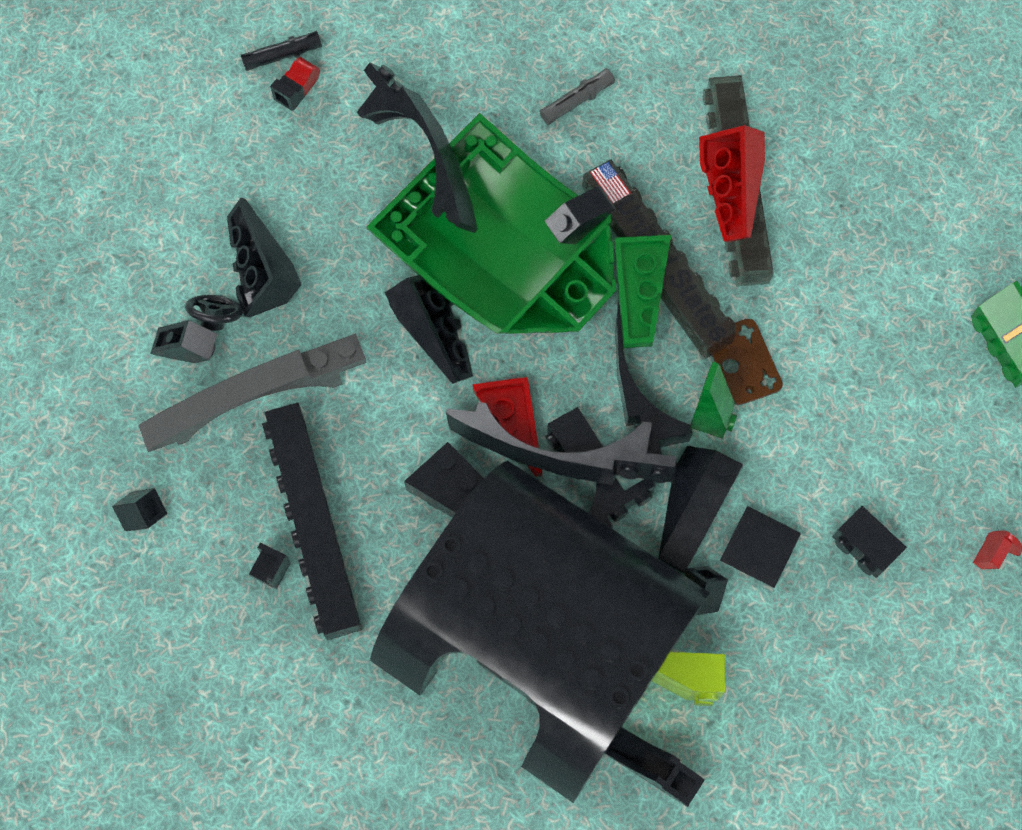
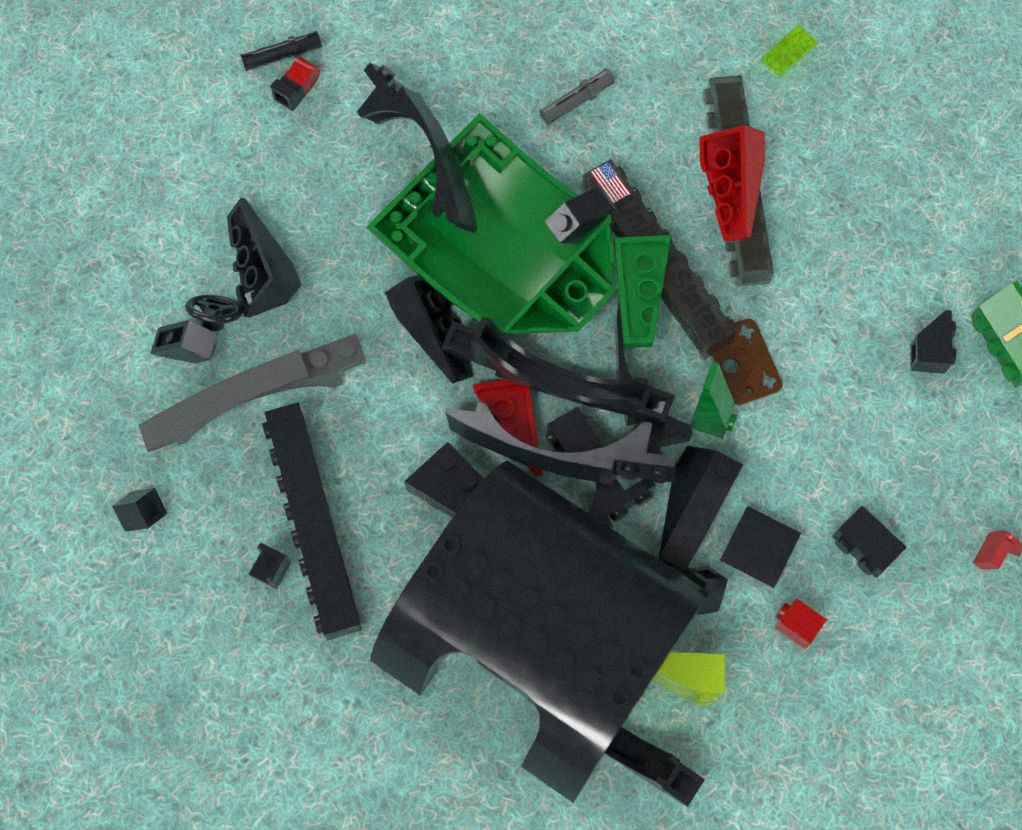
(511, 362): none -> black slope
(788, 51): none -> clear neon green tile
(799, 622): none -> red brick
(933, 348): none -> black slope

